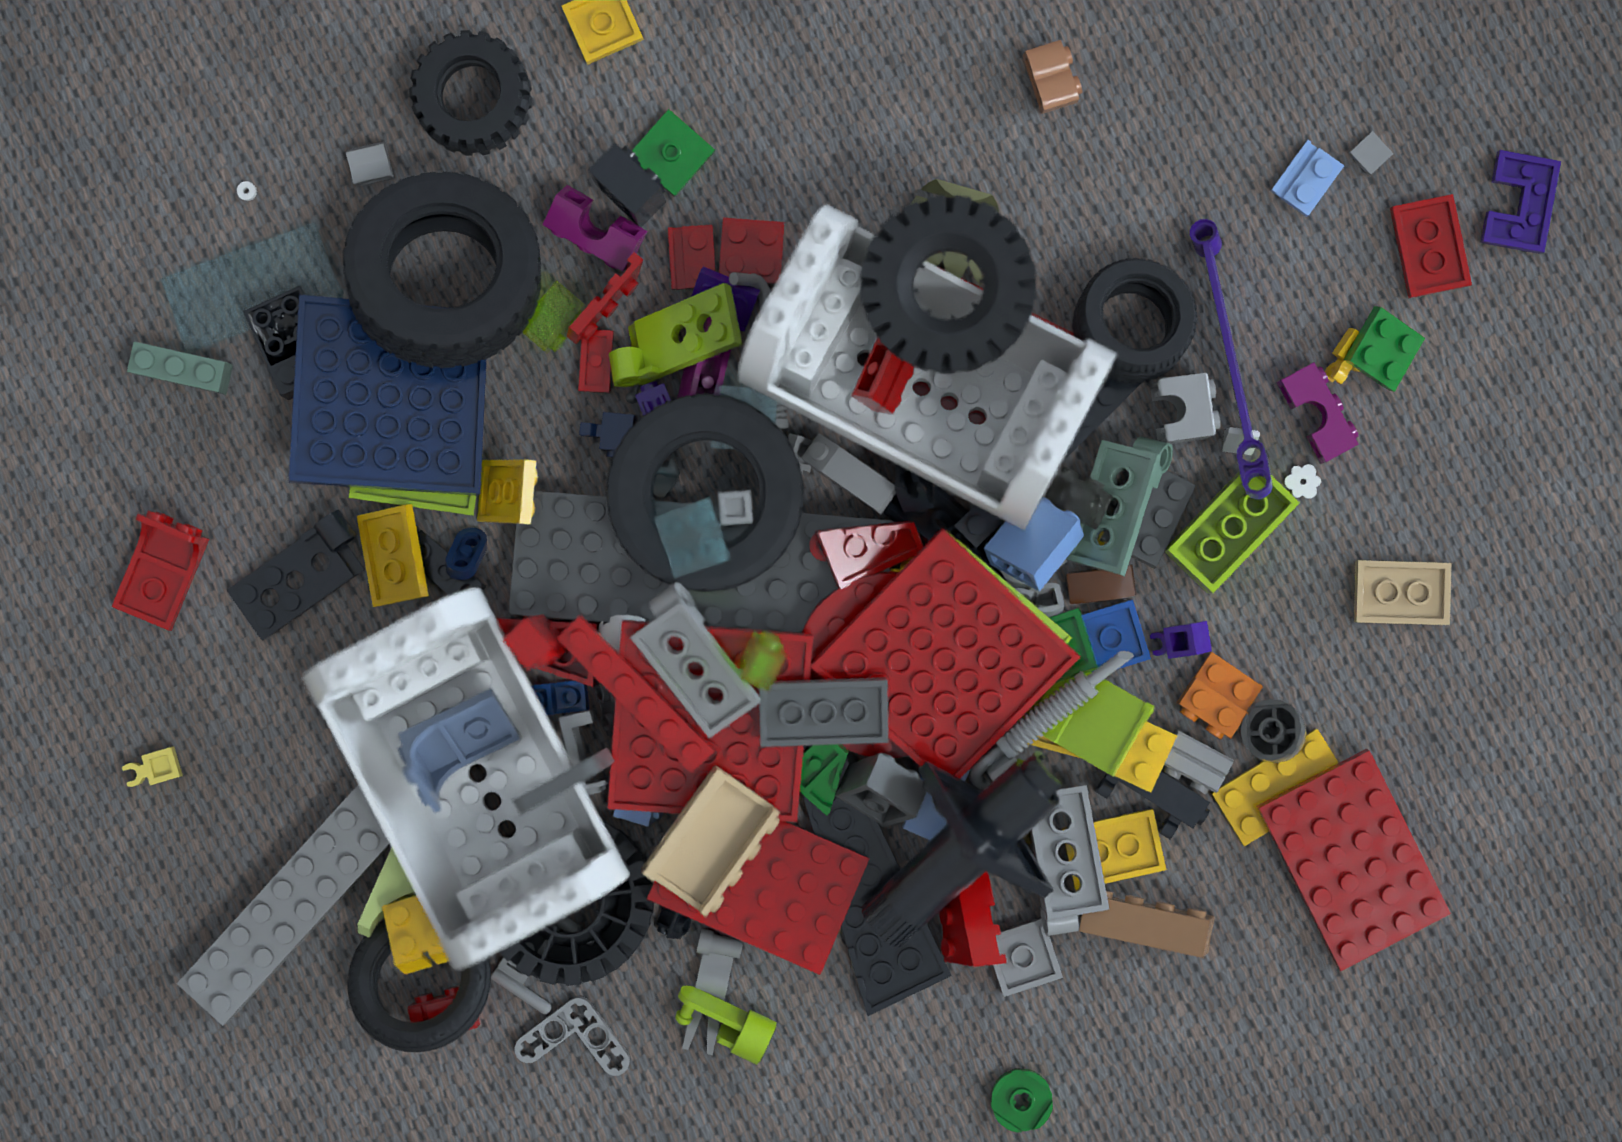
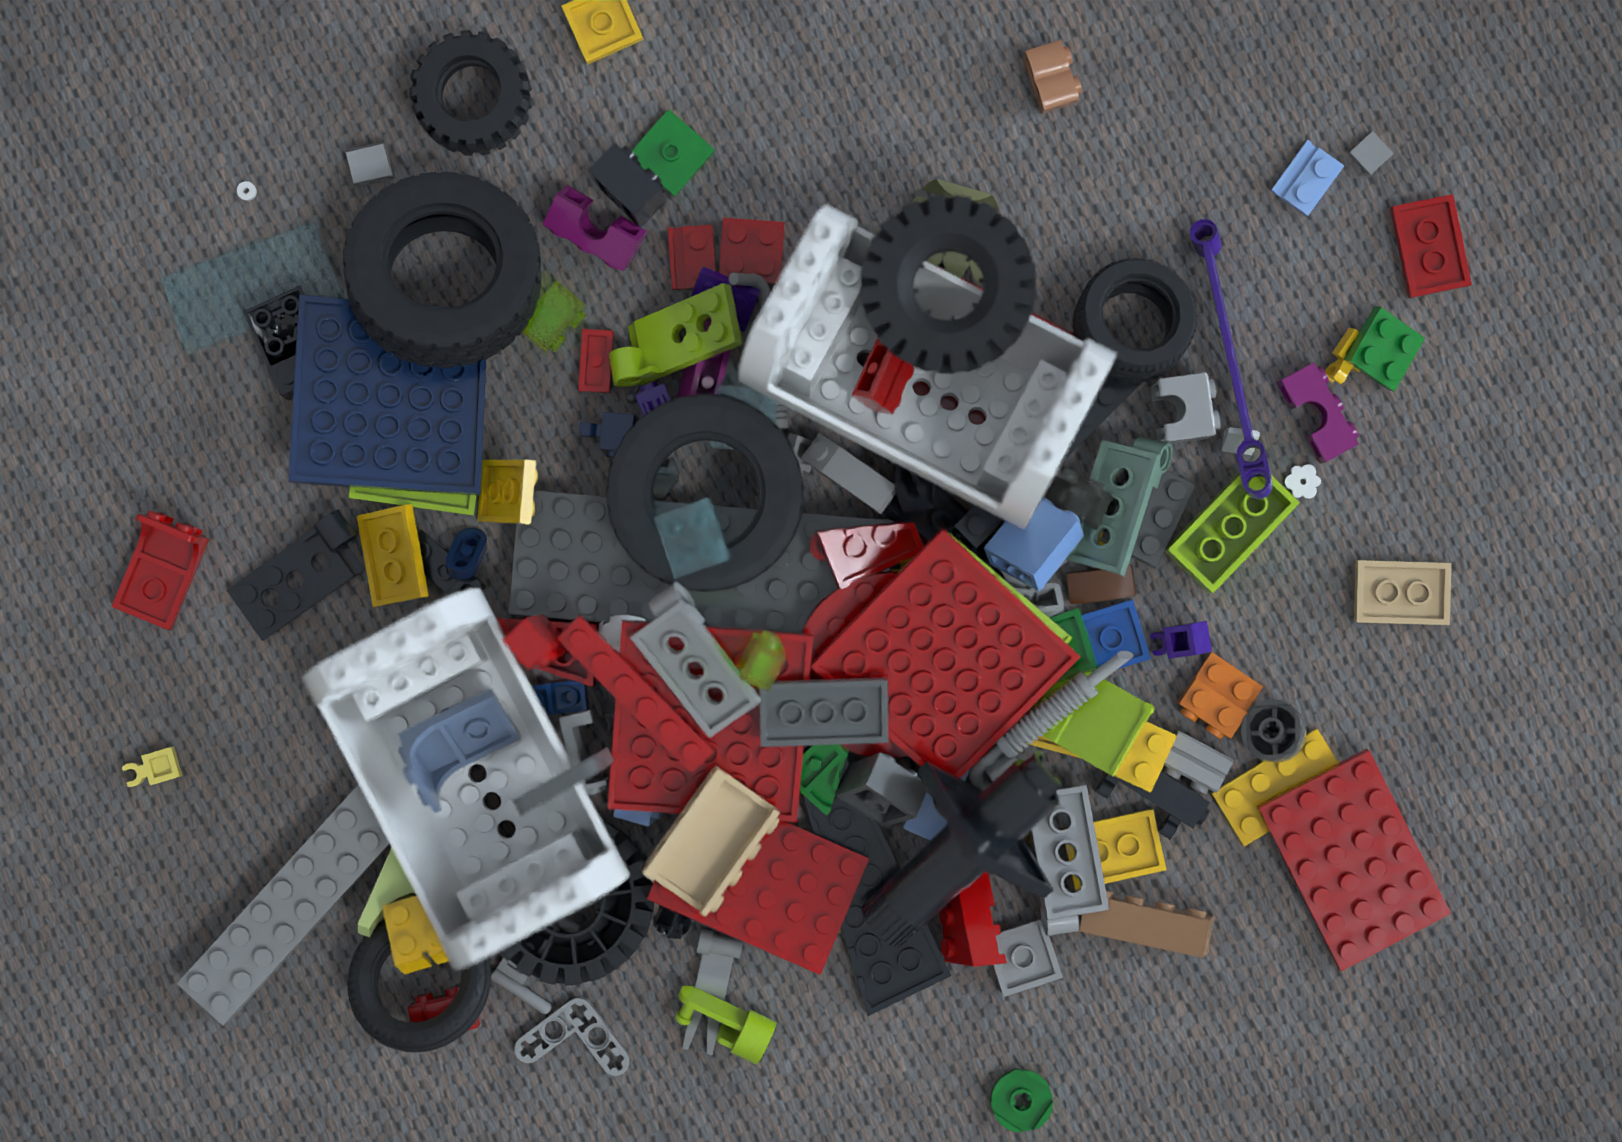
(180, 368): sand green brick -> none
(585, 323): red wing -> none
(735, 507): light grey tile -> none
(1538, 182): dark purple plate -> none

